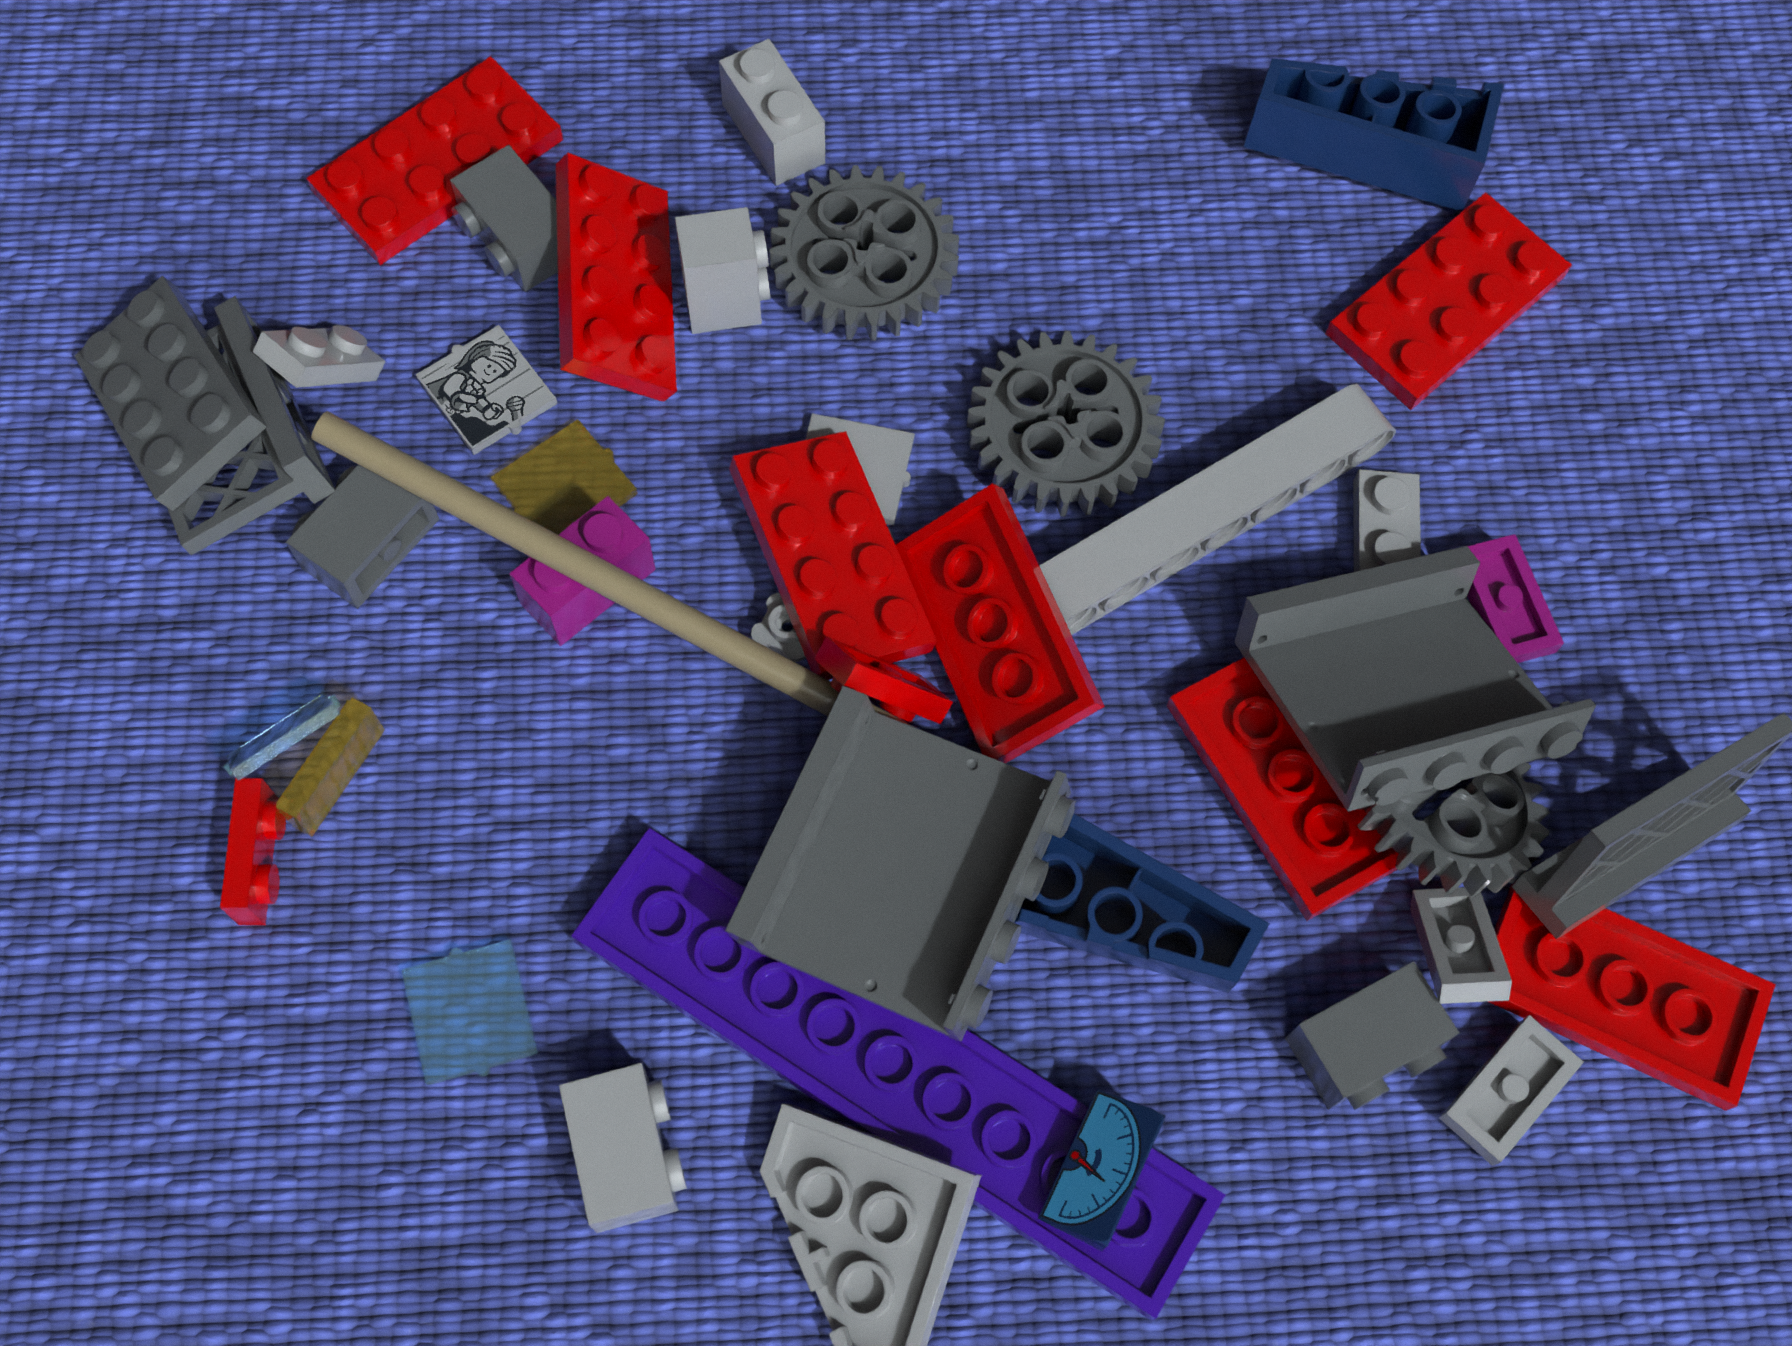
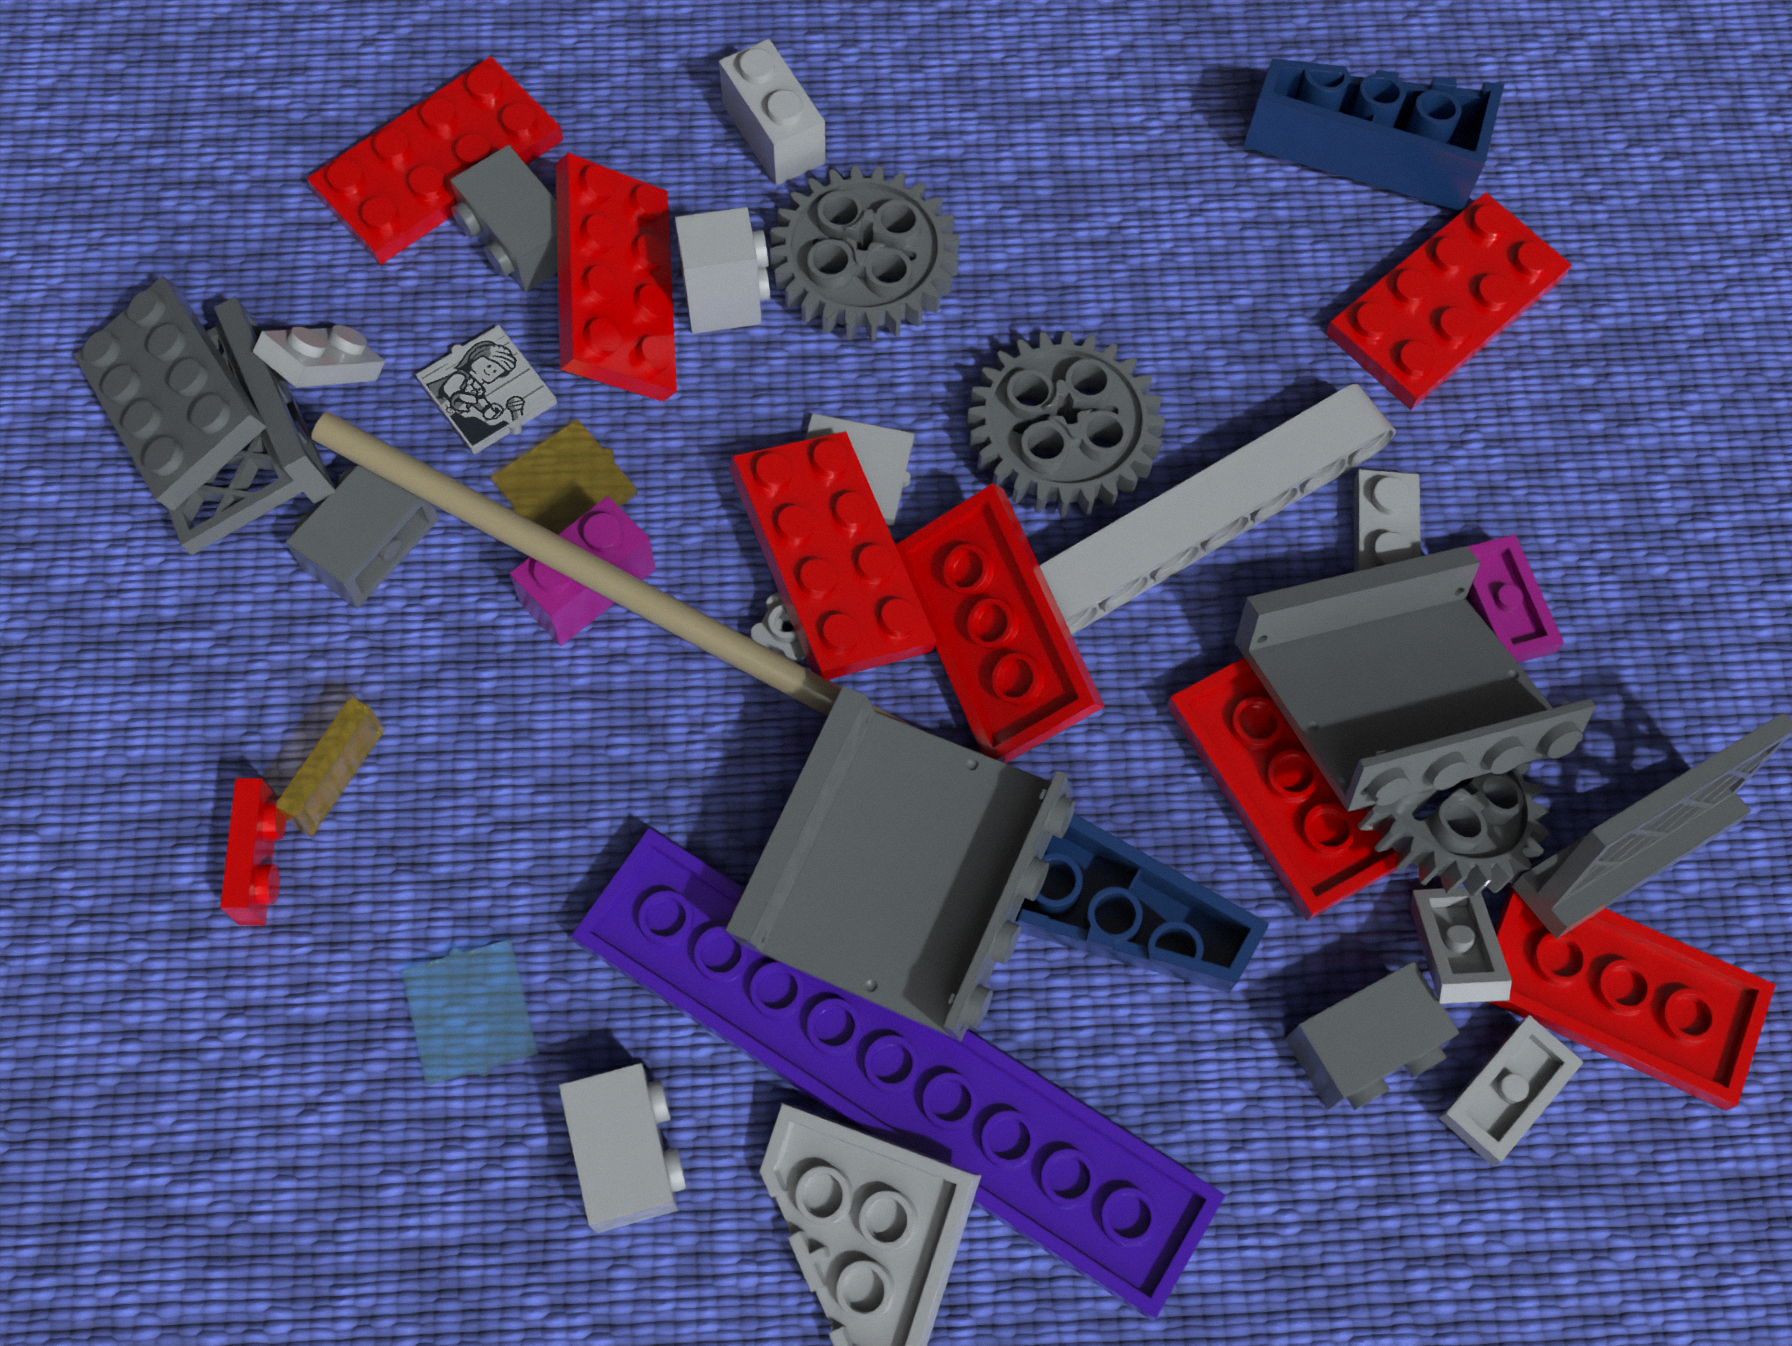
(282, 735): clear light blue piece -> none
(897, 688): red plate -> none
(1101, 1169): slope -> none

